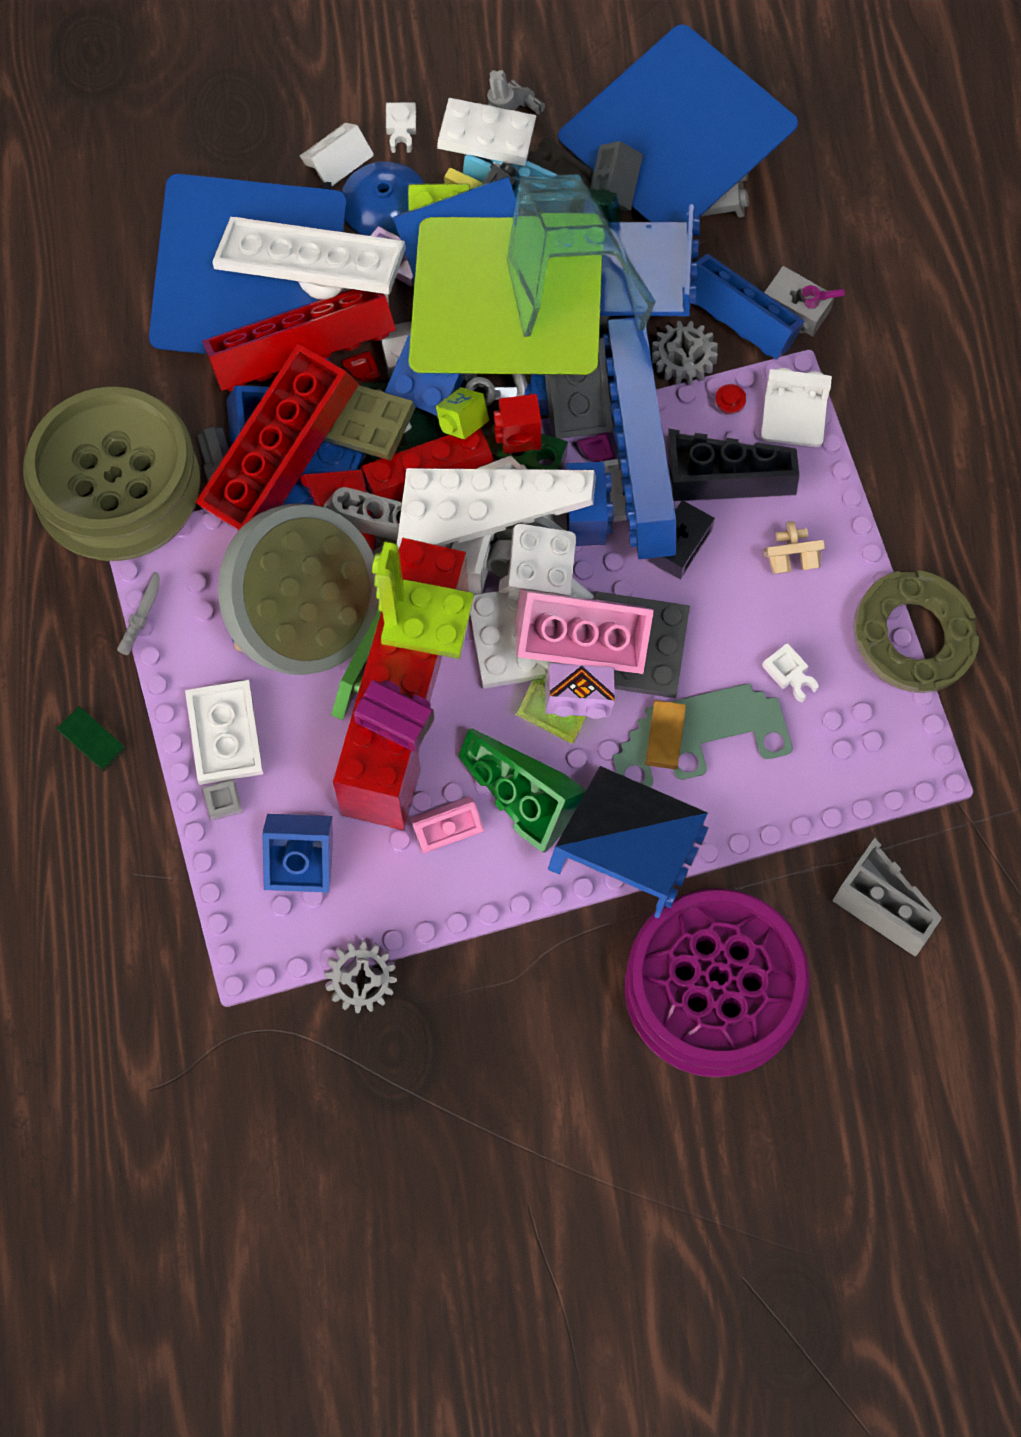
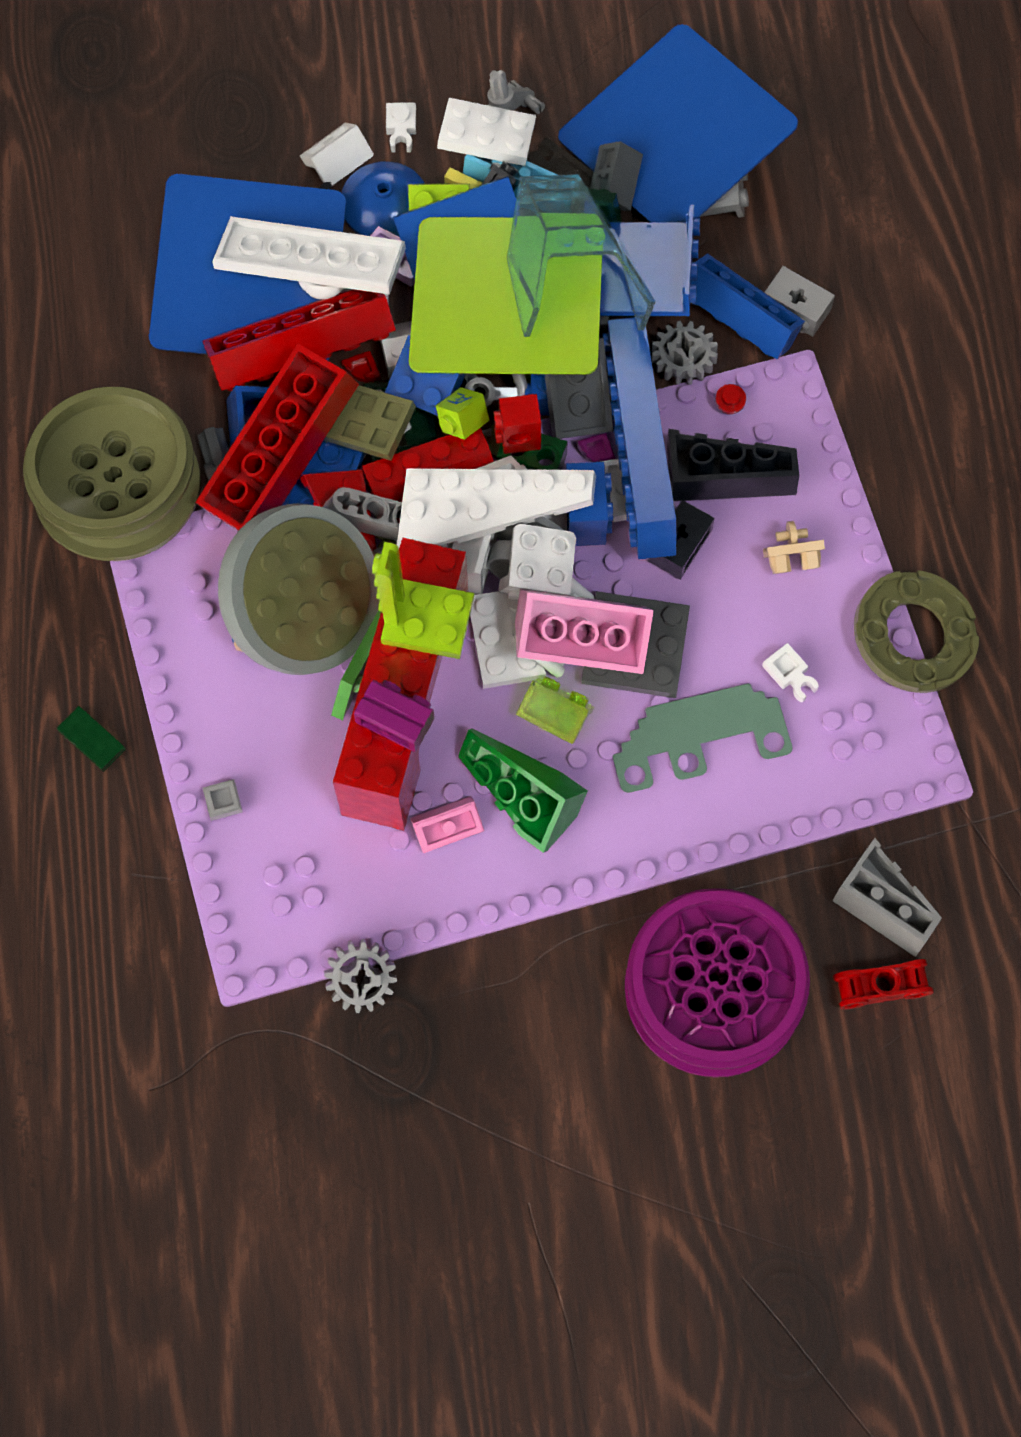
(138, 620): light grey piece -> none
(224, 732): white plate -> none
(297, 852): blue slope -> none
(579, 690): lavender brick -> none
(632, 835): panel -> none
(665, 735): pearl gold slope -> none
(795, 407): white bracket -> none
(819, 295): magenta hand -> none
(905, 980): none -> red piece

